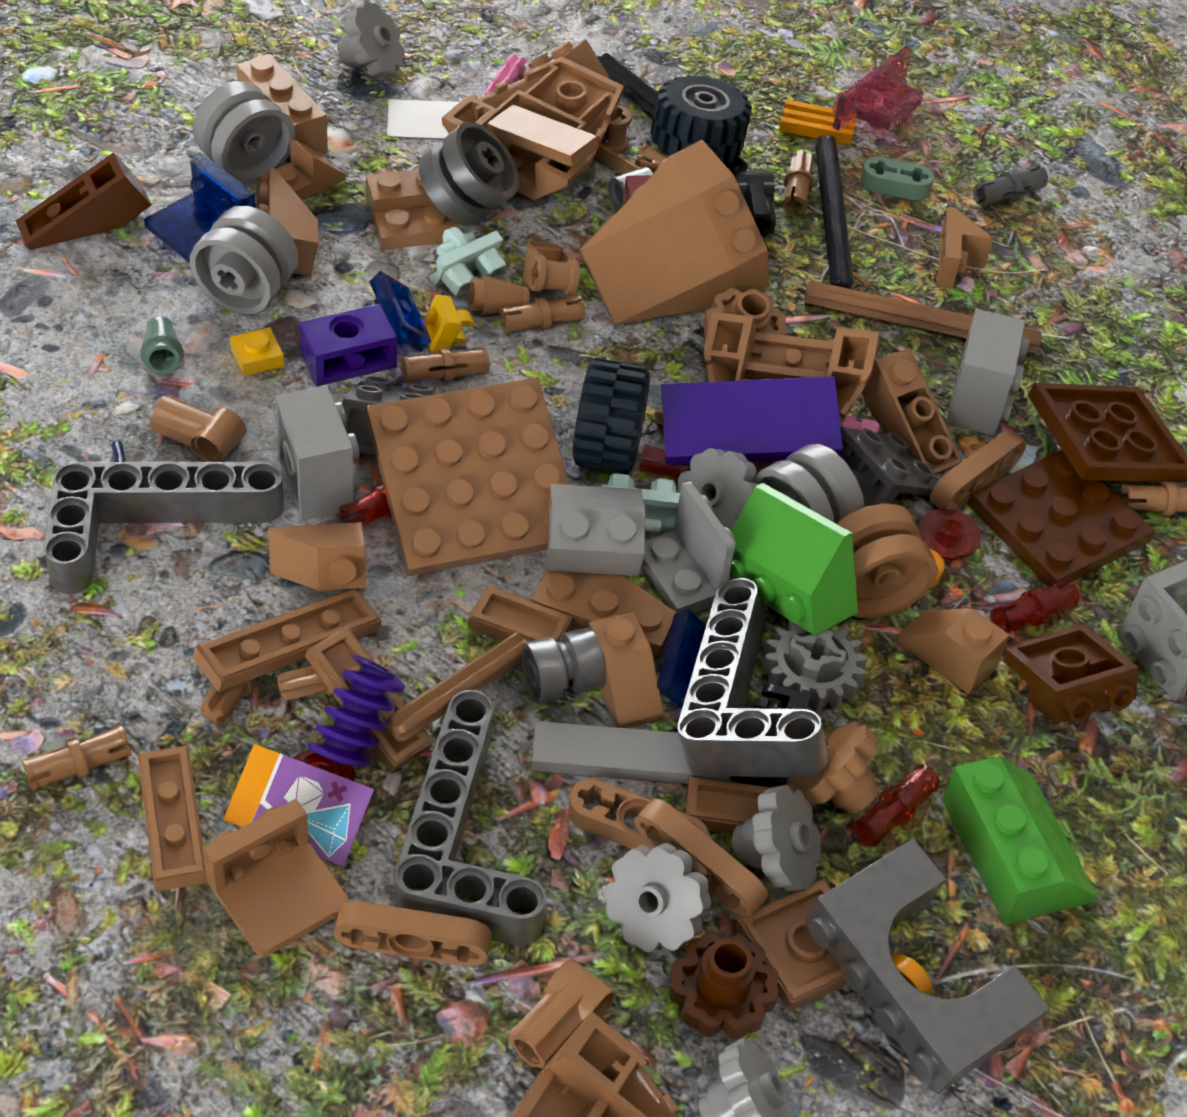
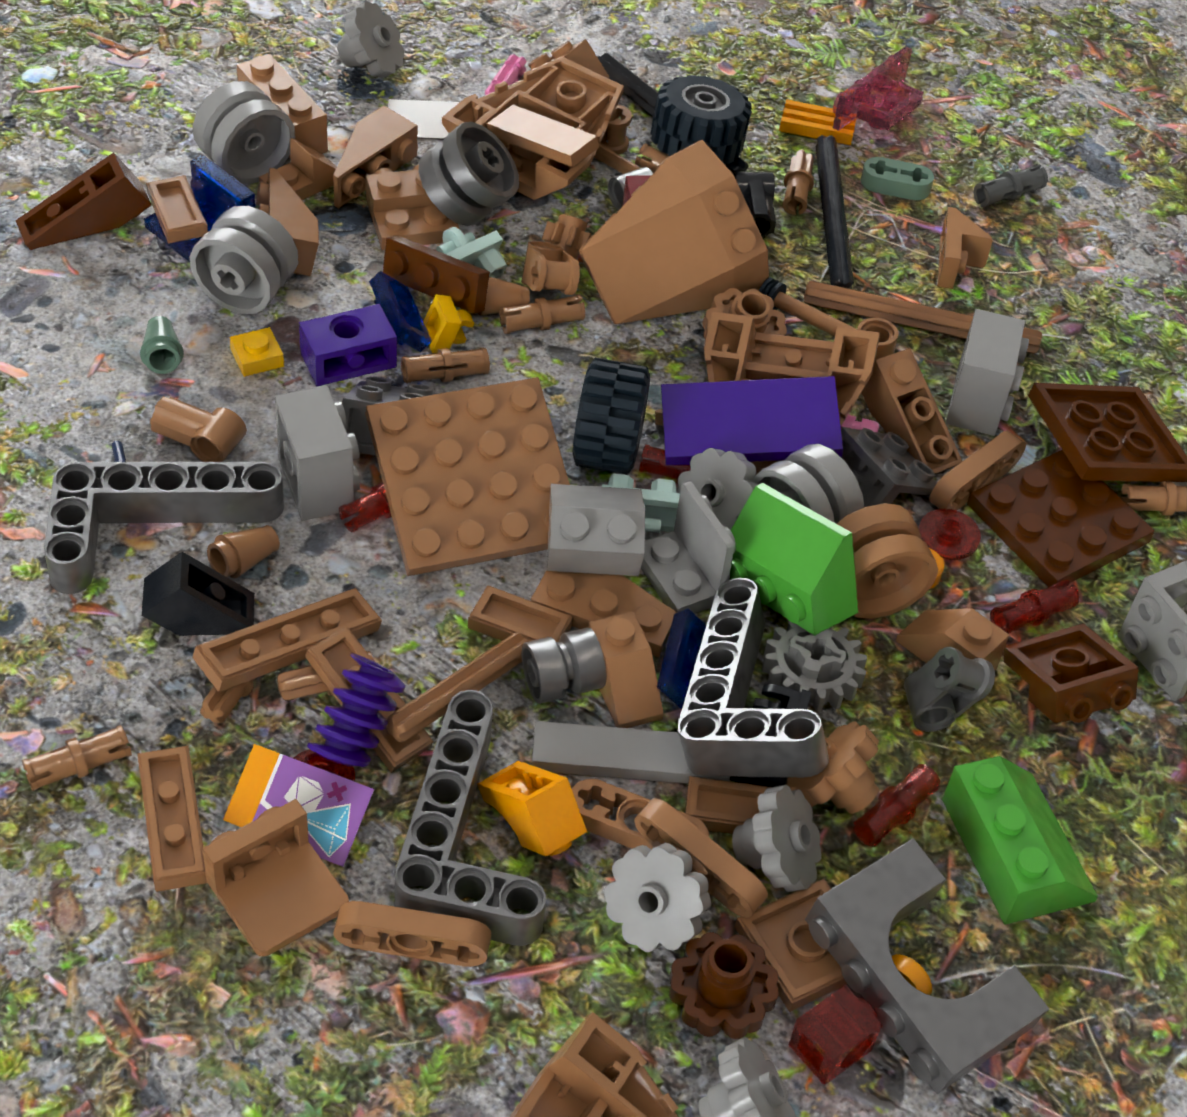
(176, 209): none -> medium nougat tile
(196, 599): none -> black slope
(239, 551): none -> medium nougat cone
(319, 555): medium nougat slope -> none
(377, 142): none -> medium nougat slope
(436, 273): none -> reddish brown plate
(535, 806): none -> light orange arch
(564, 1006): medium nougat piece -> none
(568, 233): none -> medium nougat gear
(827, 323): none -> medium nougat piece
(835, 1034): none -> clear red brick
(947, 688): none -> flat silver piece

